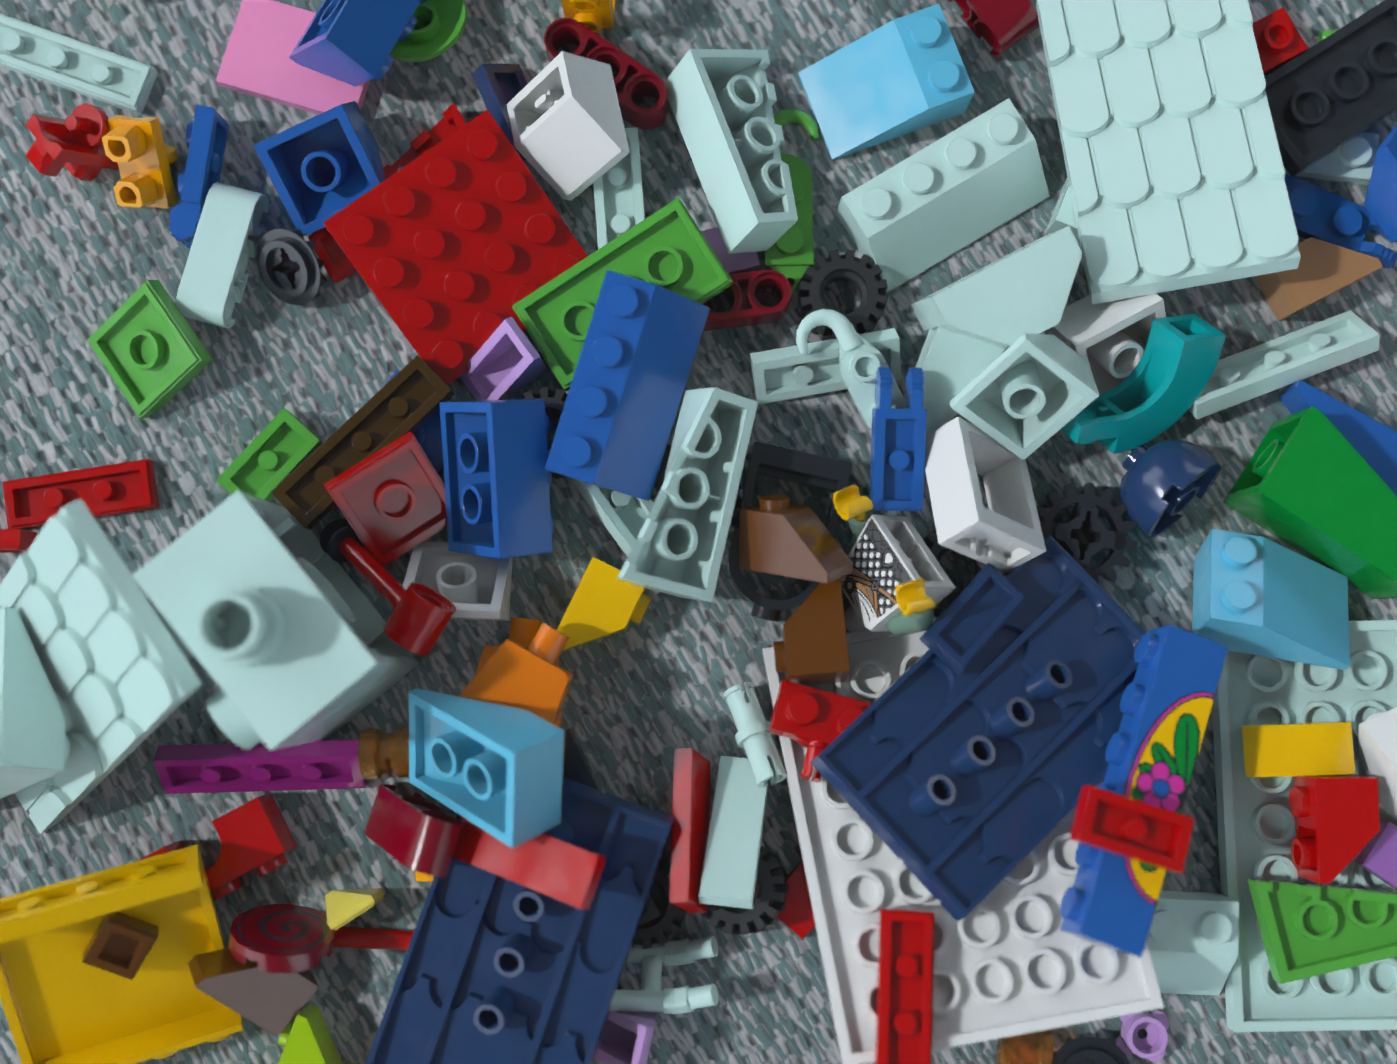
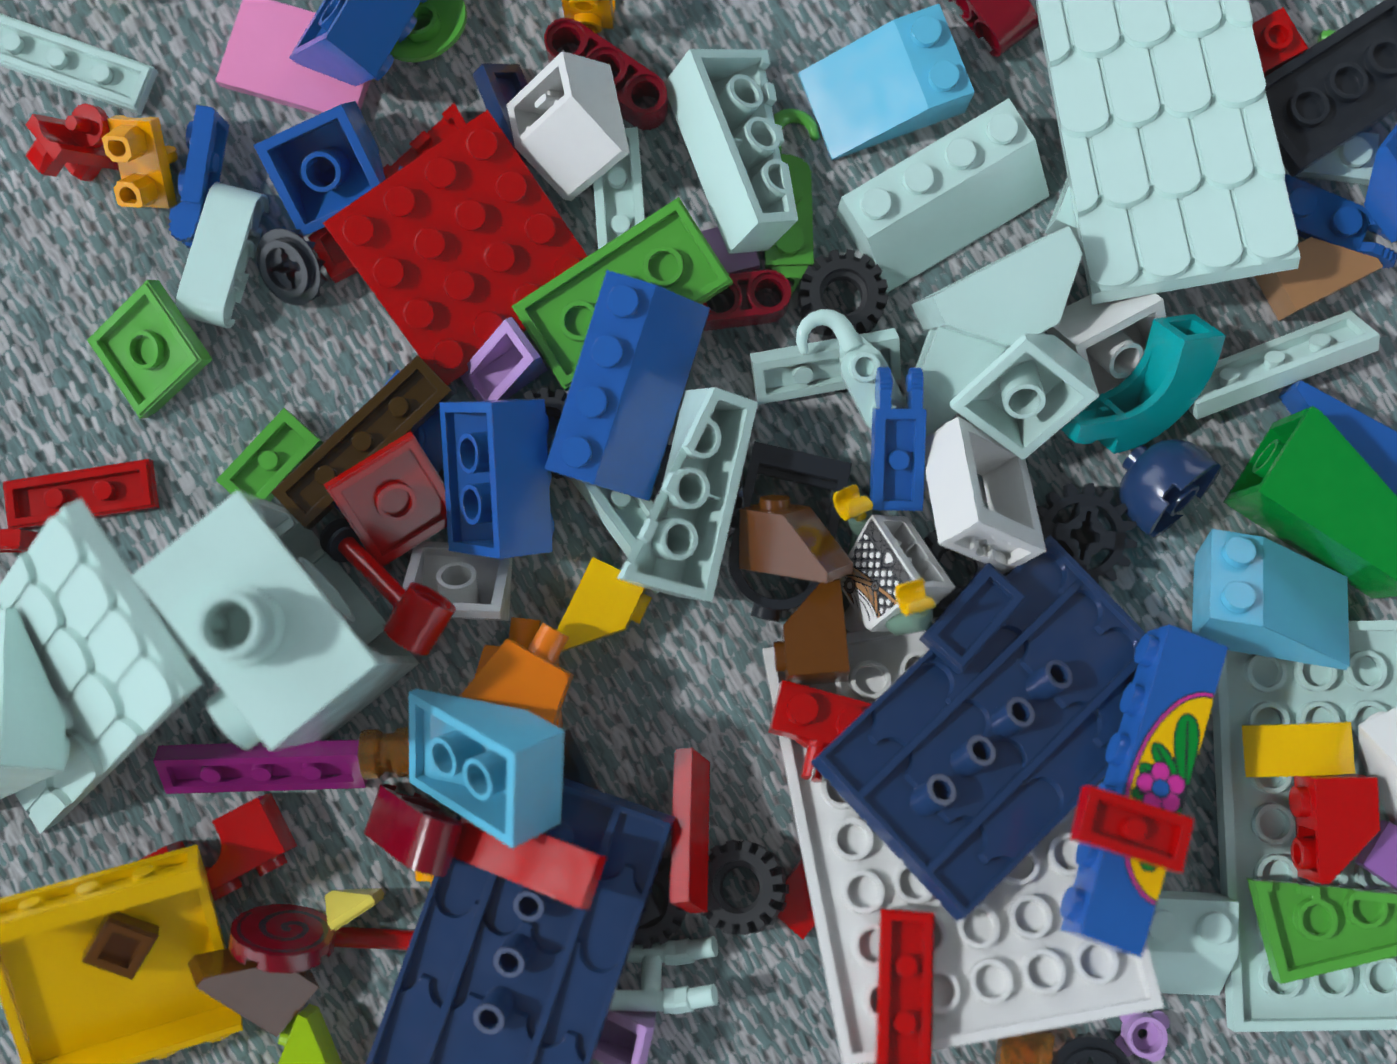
(734, 836): light aqua tile -> none
(754, 735): light aqua pin -> none

